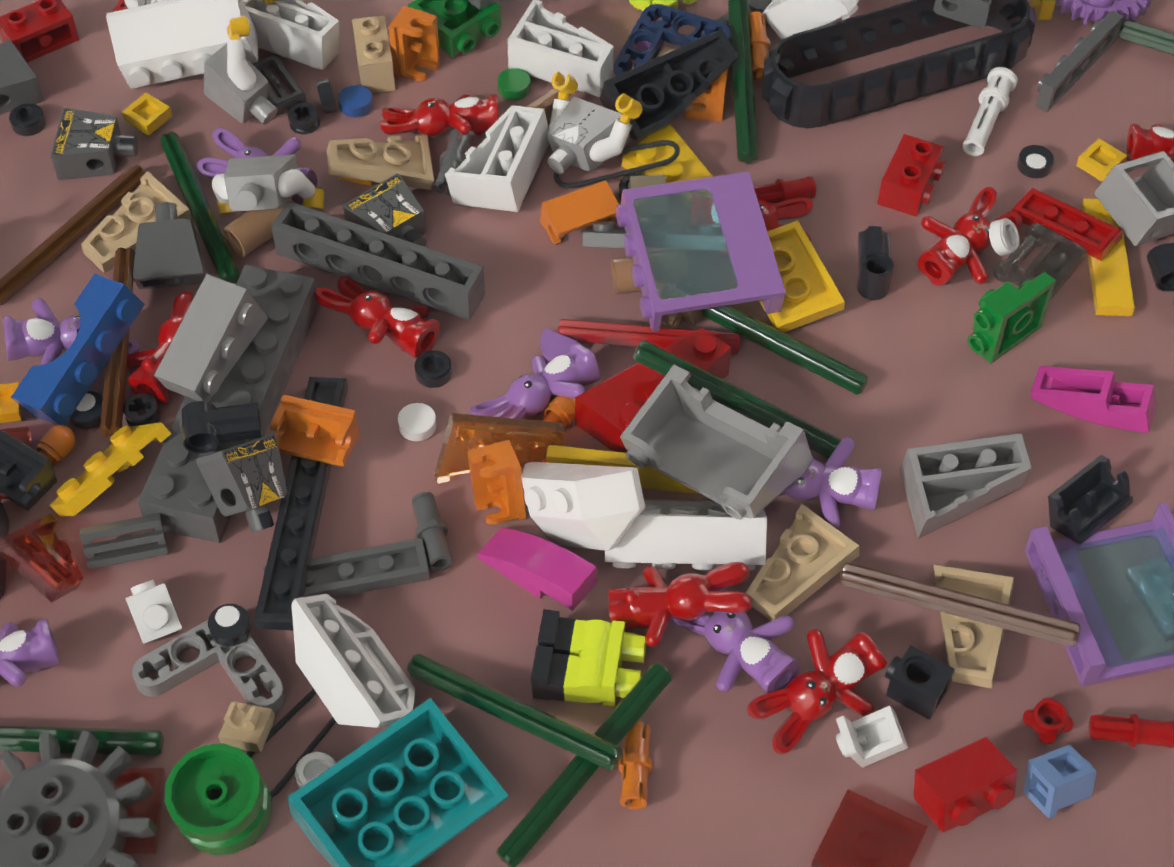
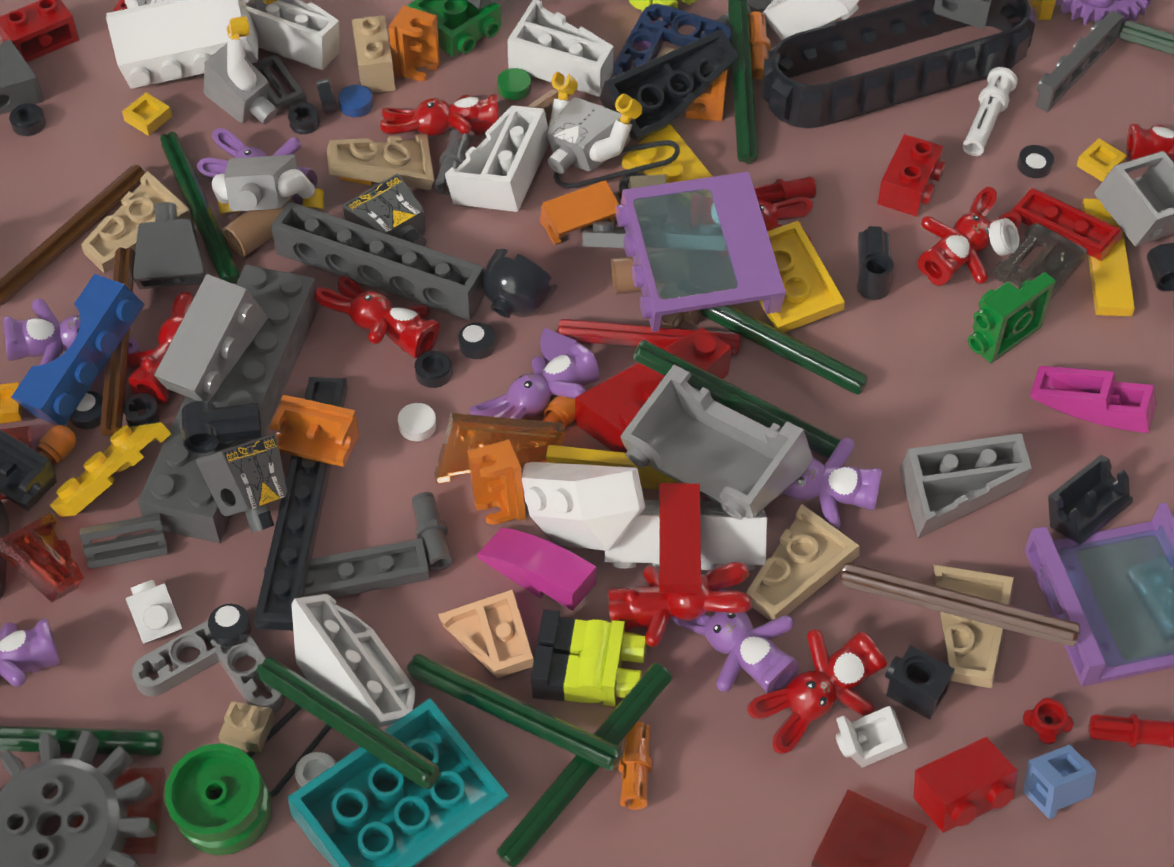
(89, 145): dark grey torso -> none
(349, 723): none -> dark green axle
(477, 340): none -> black tile
(492, 633): none -> light nougat wing
(516, 285): none -> black cylinder
(679, 538): none -> red tile

